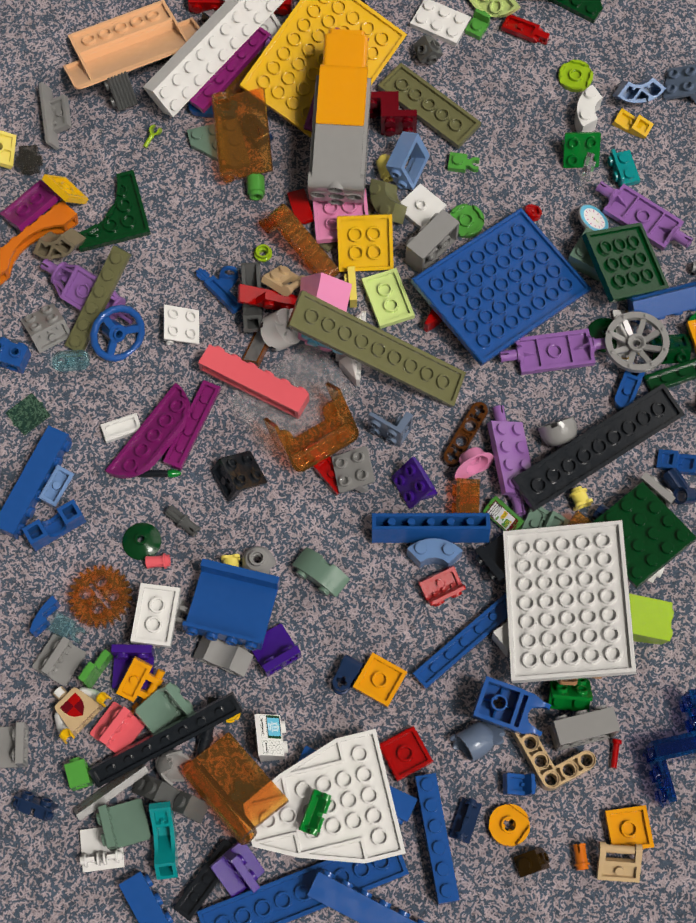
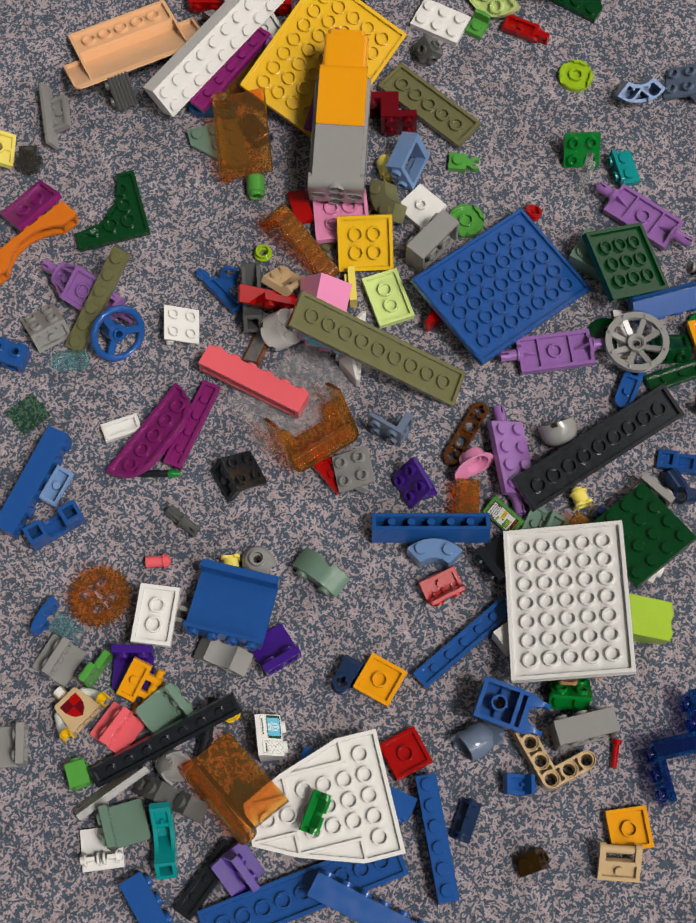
(43, 806): dark blue hinge -> none
(58, 245): dark tan brick -> none
(65, 189): yellow tile -> none
(148, 547): dark green dish -> none
(152, 134): lime hand -> none
(497, 828): light orange plate -> none
(580, 855): orange pin -> none
(585, 114): white brick -> none
(592, 217): piece -> none
(634, 125): yellow slope -> none

